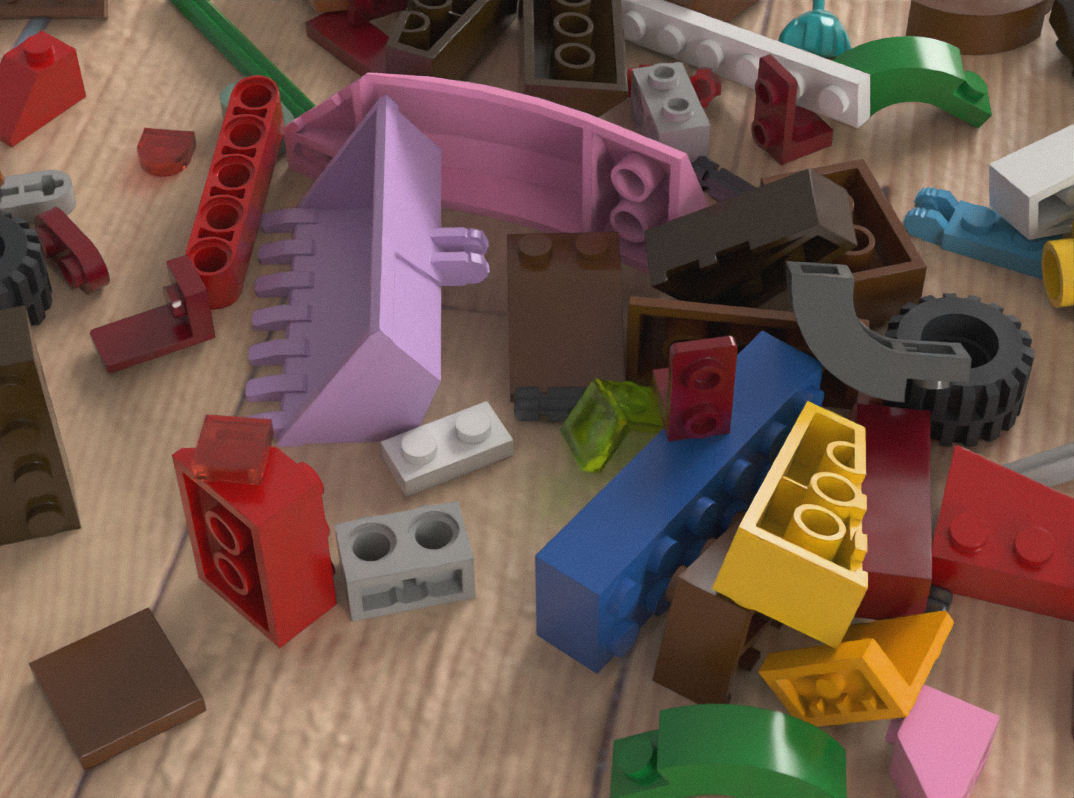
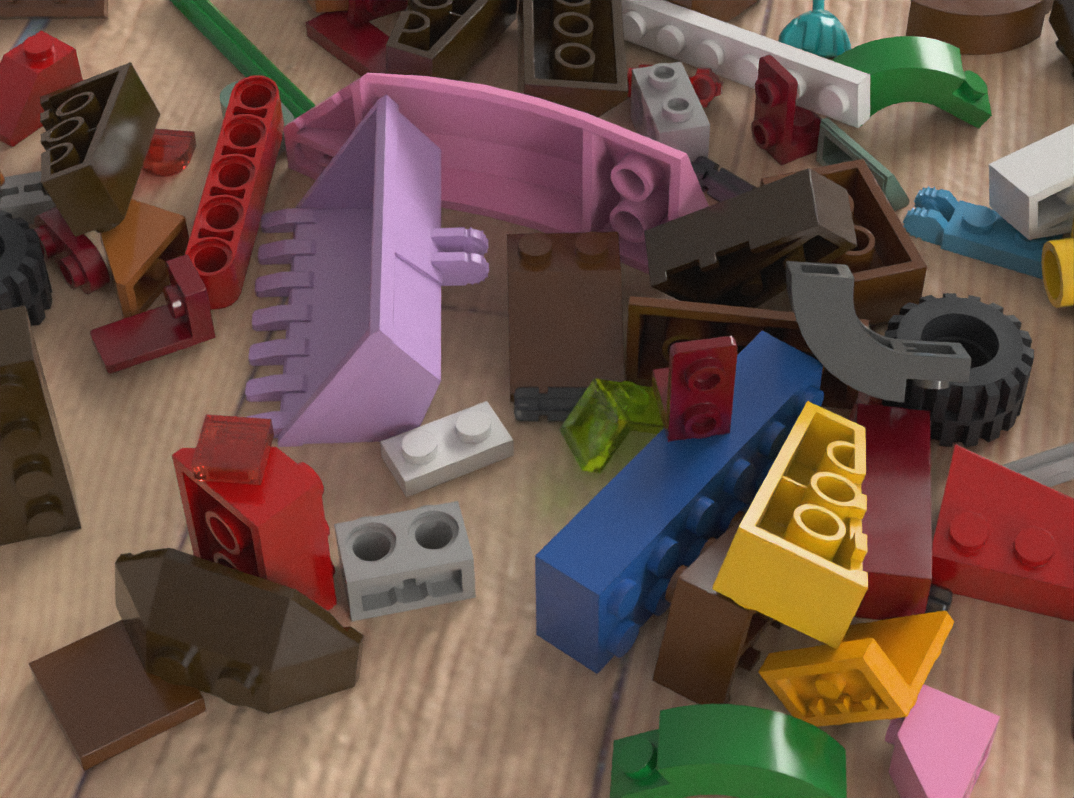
(96, 147): none -> dark brown wedge
(139, 252): none -> dark orange slope
(232, 632): none -> dark brown wedge
(838, 147): none -> sand green slope

